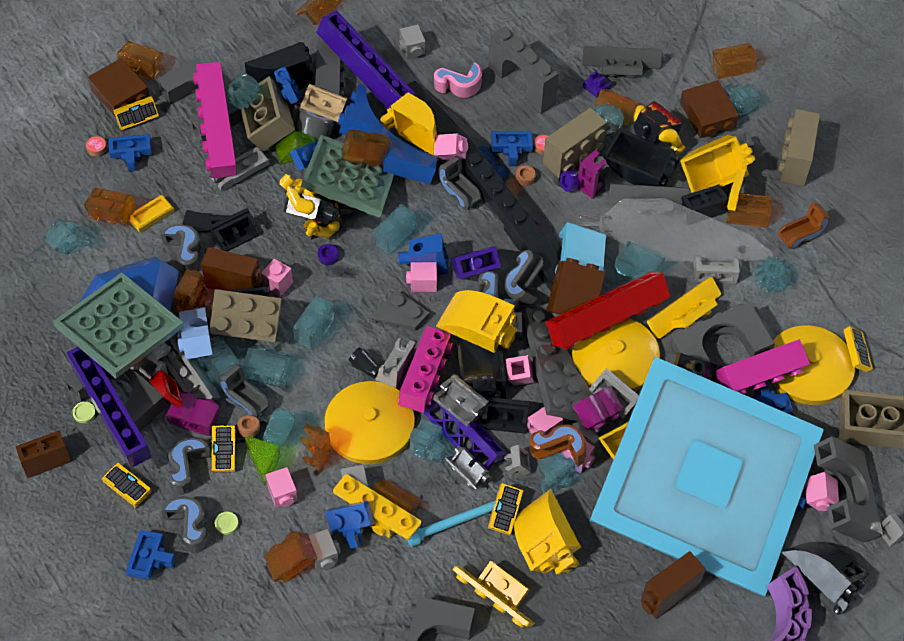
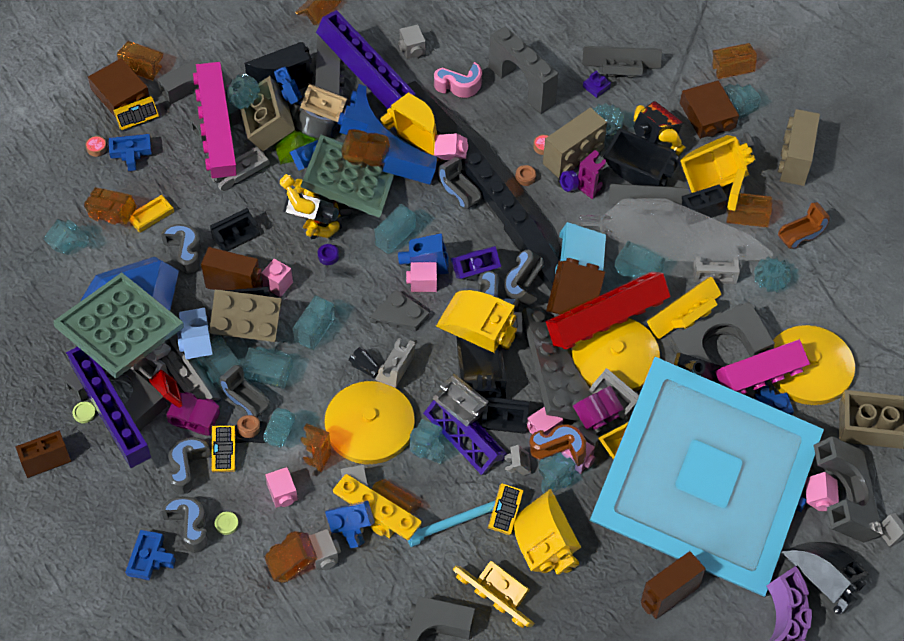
(126, 485): tile -> none
(191, 291): clear orange brick -> none
(201, 221): black piece -> none
(264, 456): clear neon green slope -> none
(425, 369): dark pink brick -> none
(476, 475): flat silver hinge -> none
(511, 144): blue hinge -> none
(520, 370): bright pink brick -> none
(626, 104): clear orange panel -> none
(858, 349): yellow tile -> none

